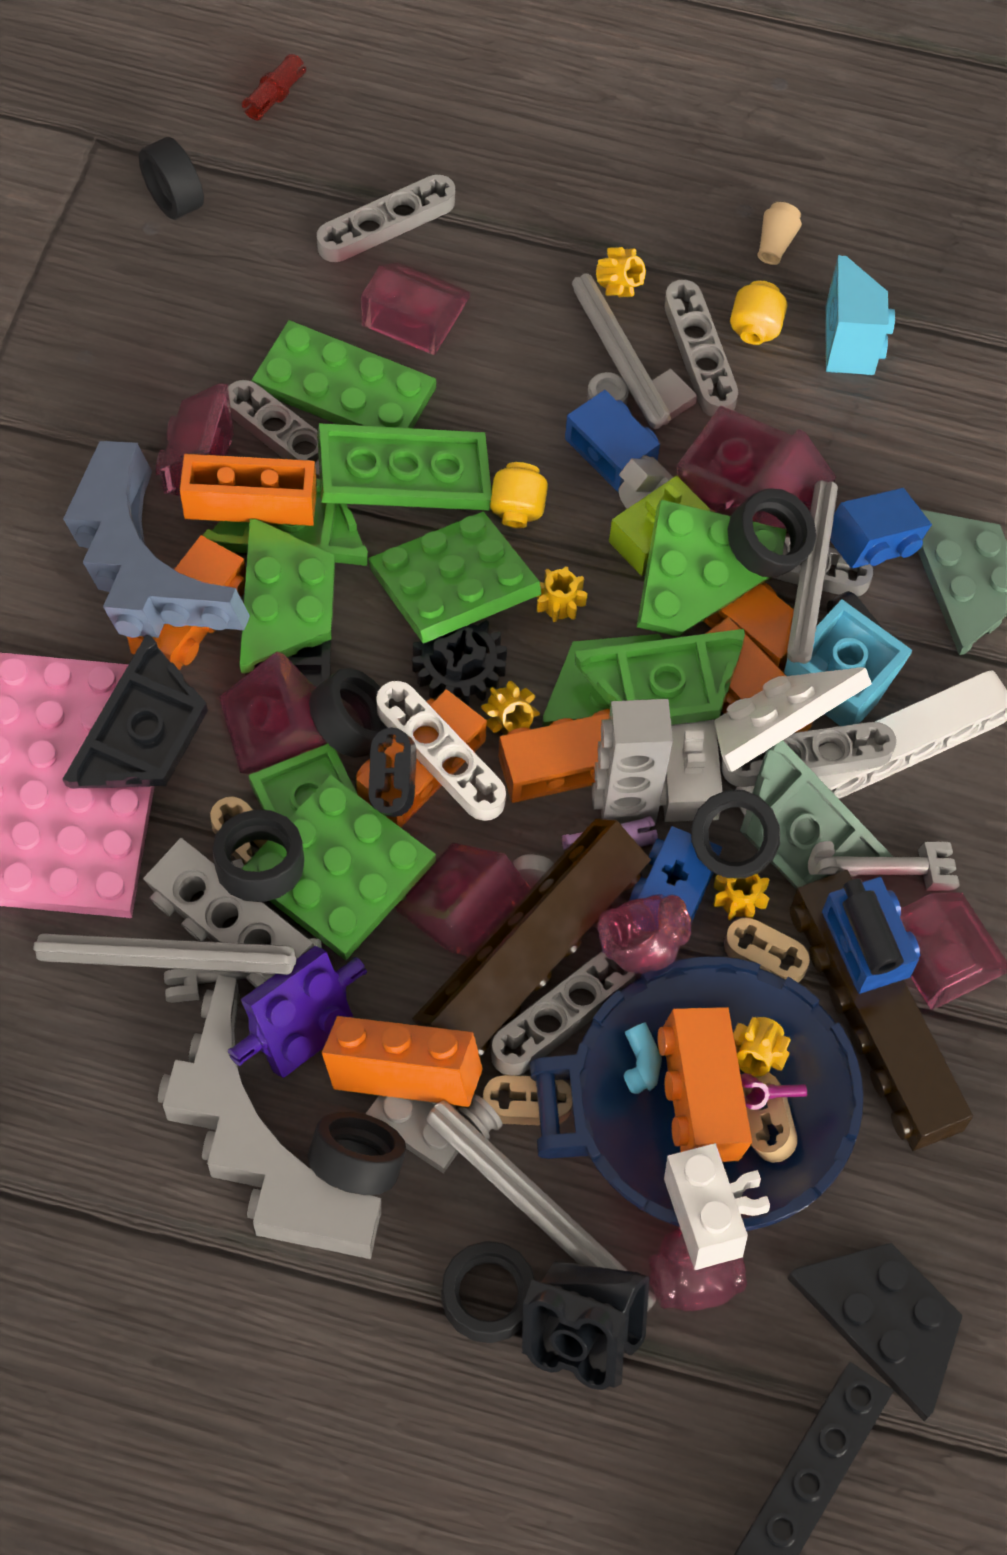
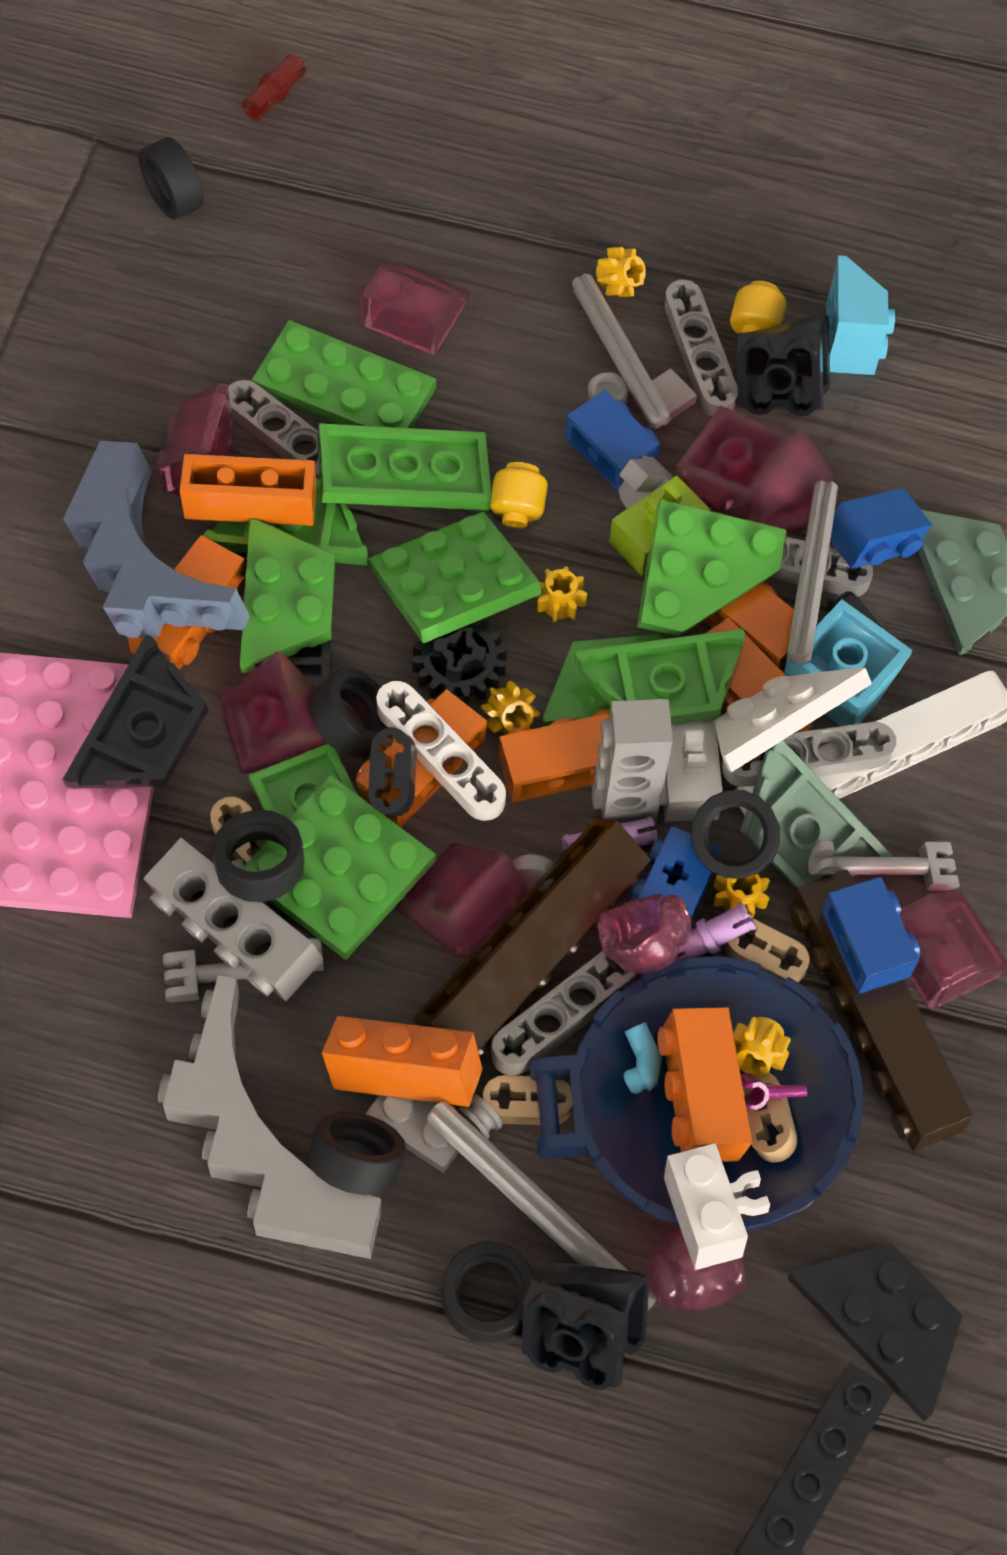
(165, 953): light grey axle -> none
(296, 1011): dark purple plate -> none
(382, 213): light grey beam -> none
(716, 932): none -> lavender pin
(778, 230): tan cone -> none
(784, 367): none -> black piece
(791, 513): black tyre -> none
(871, 928): black cylinder -> none

